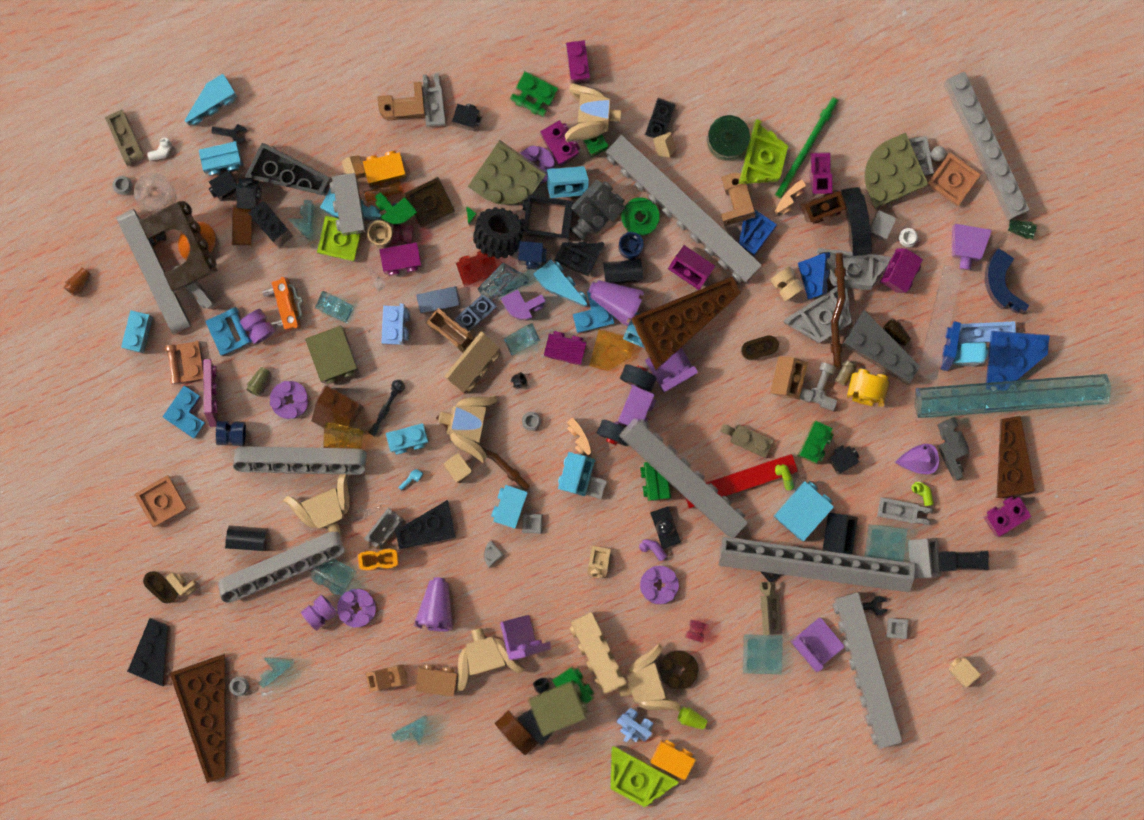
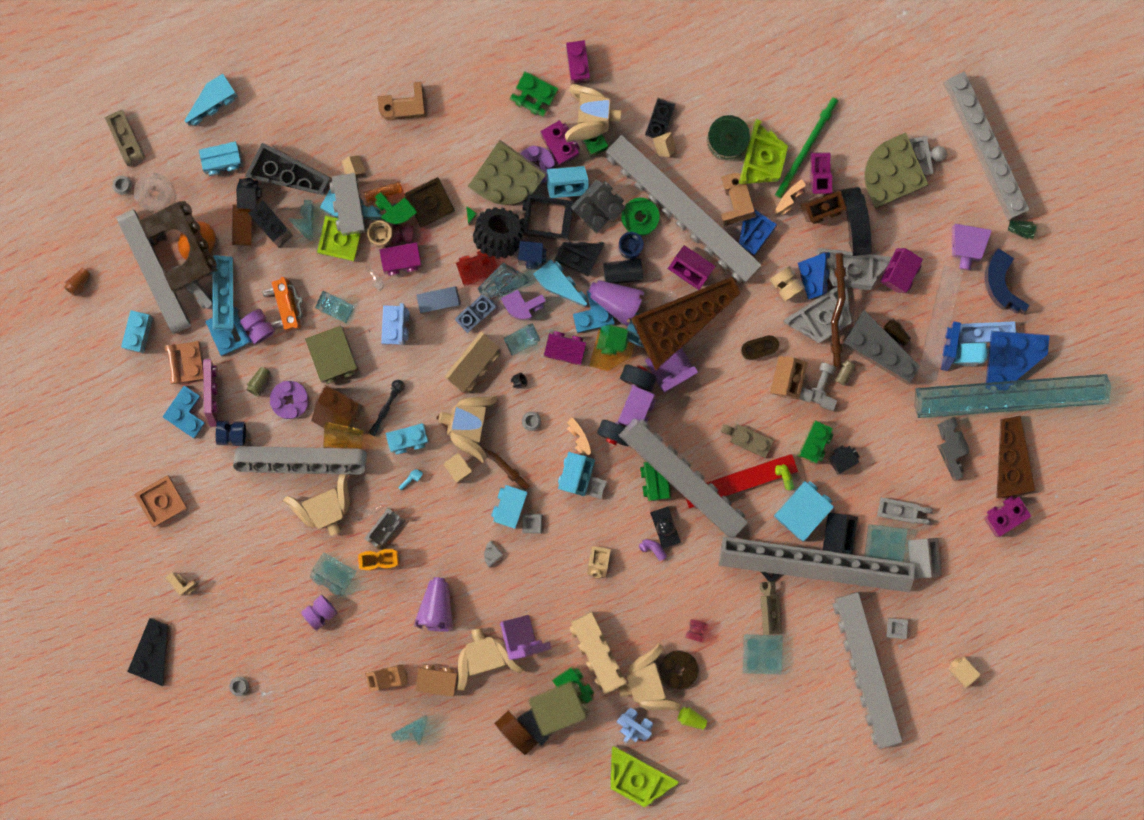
(160, 587): dark brown plate -> none
(162, 152): white arm -> none
(203, 704): reddish brown wing -> none
(223, 186): black brick -> none
(223, 294): none -> medium azure plate
(231, 132): black bar -> none
(246, 538): black brick -> none
(278, 665): clear light blue slope -> none
(280, 567): light grey beam -> none
(347, 614): medium lavender plate -> none
(384, 168): light orange brick -> none
(427, 528): black wing -> none
(433, 102): light grey hinge -> none
(449, 329): medium nougat piece -> none
(467, 117): black brick -> none
(541, 685): black hinge -> none
(582, 229): dark grey wheel -> none
(612, 340): none -> green brick
(666, 593): medium lavender plate -> none
(673, 760): light orange brick -> none
(817, 644): medium lavender bracket -> none
(868, 388): yellow brick -> none
(873, 605): black bar -> none
(882, 225): light grey panel -> none
(908, 237): white plate -> none
(920, 459): medium lavender piece -> none
(924, 491): lime arm -> none
(953, 179): nougat plate -> none
(963, 560): black piece -> none

